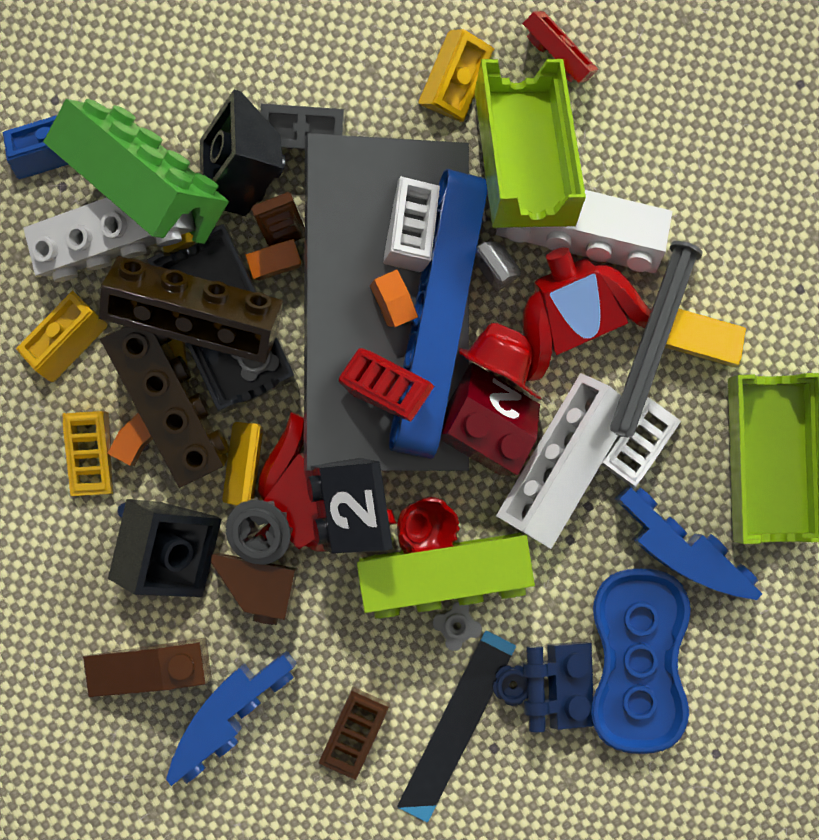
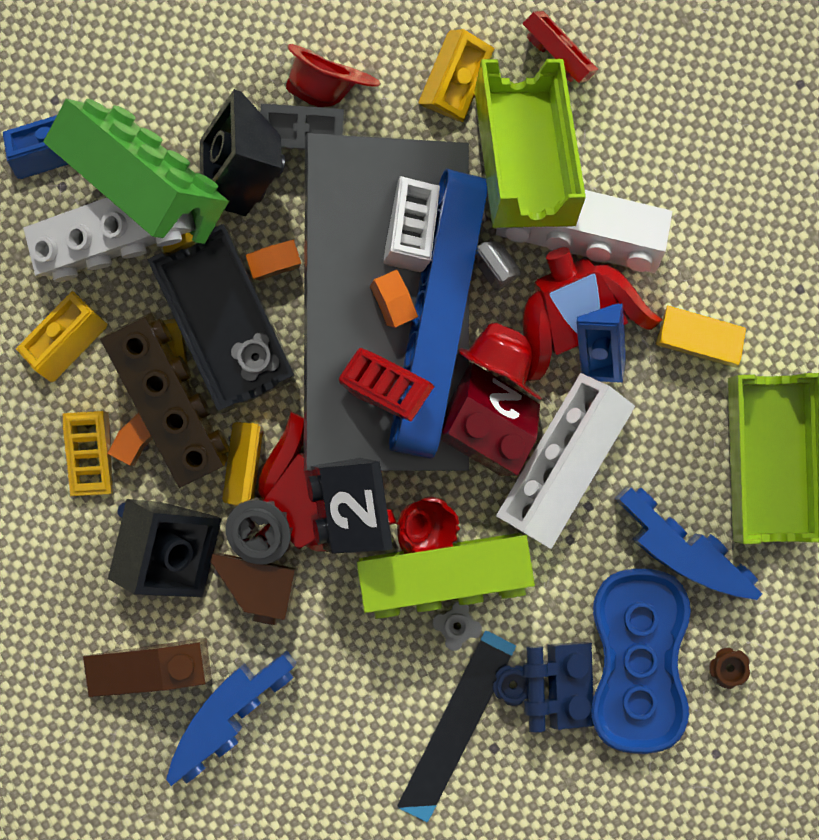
(190, 309): dark brown brick -> none
(279, 219): reddish brown slope -> none
(321, 80): none -> red piece
(366, 702): reddish brown slope -> none
(602, 344): none -> blue slope
(620, 469): white slope -> none
(654, 338): dark grey axle -> none
(738, 675): none -> reddish brown plate

